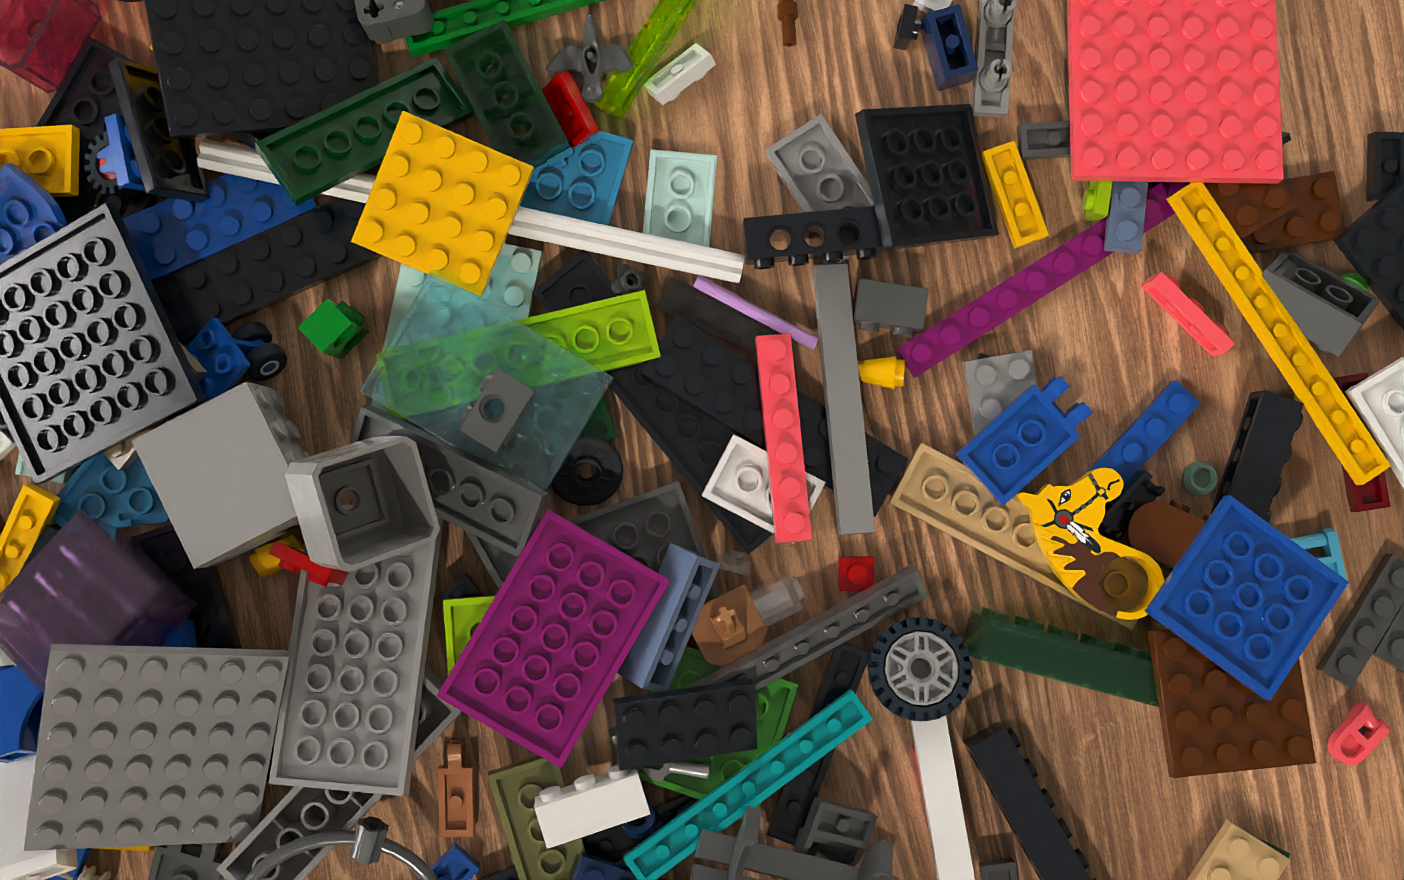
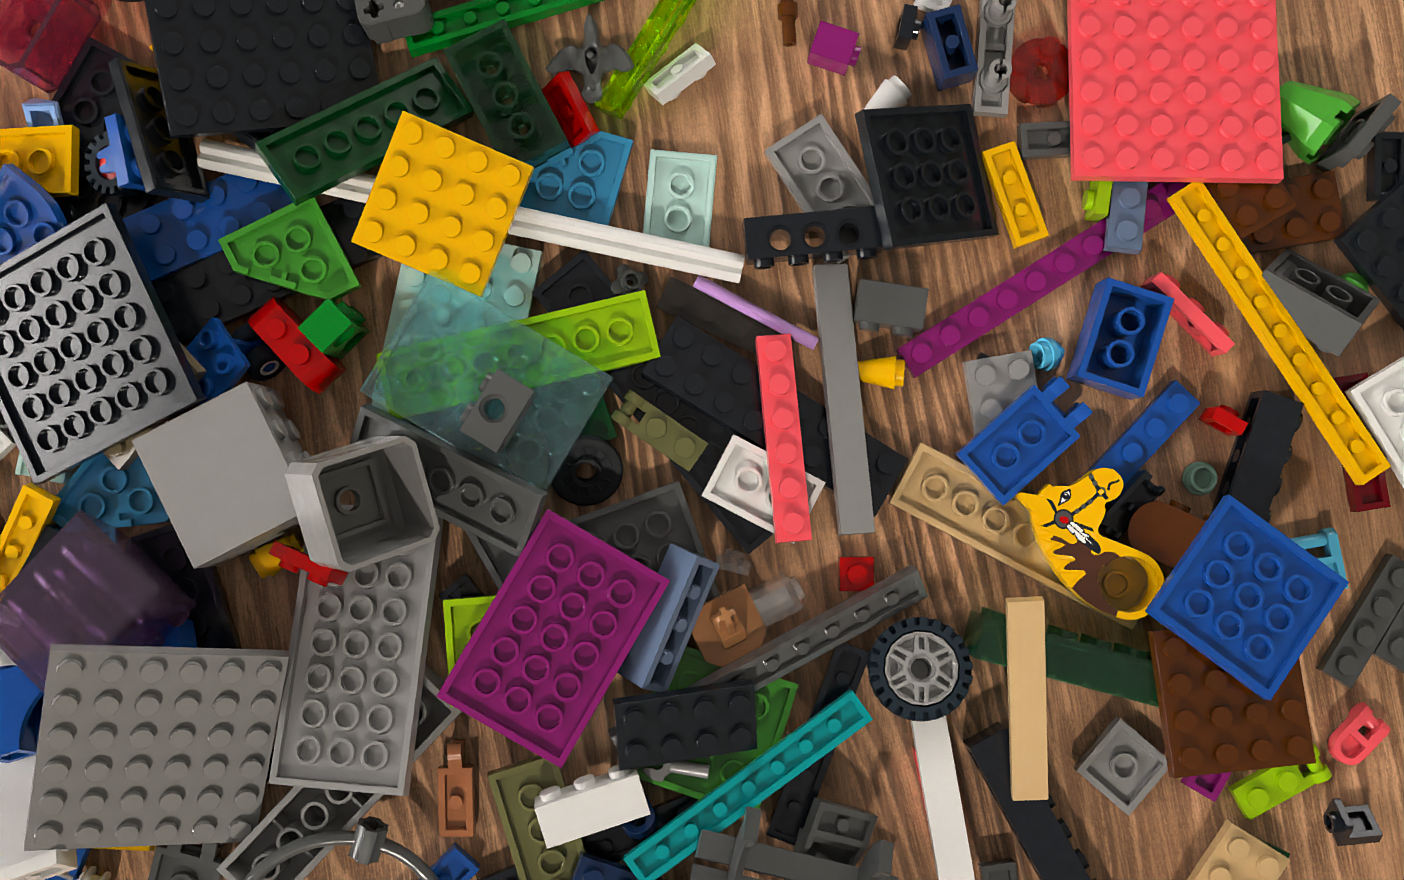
(42, 113): none -> light blue slope
(279, 330): none -> red brick
(294, 252): none -> bright green plate
(660, 431): none -> olive plate
(834, 48): none -> magenta brick
(890, 94): none -> white cone
(1027, 697): none -> tan tile
(1037, 91): none -> clear red plate
(1046, 353): none -> medium azure plate
(1120, 338): none -> blue brick
(1122, 765): none -> light grey plate
(1207, 785): none -> magenta plate
(1224, 420): none -> red plate
(1275, 785): none -> lime plate
(1313, 117): none -> bright green cone
(1351, 824): none -> black bracket
(1357, 135): none -> dark grey plate

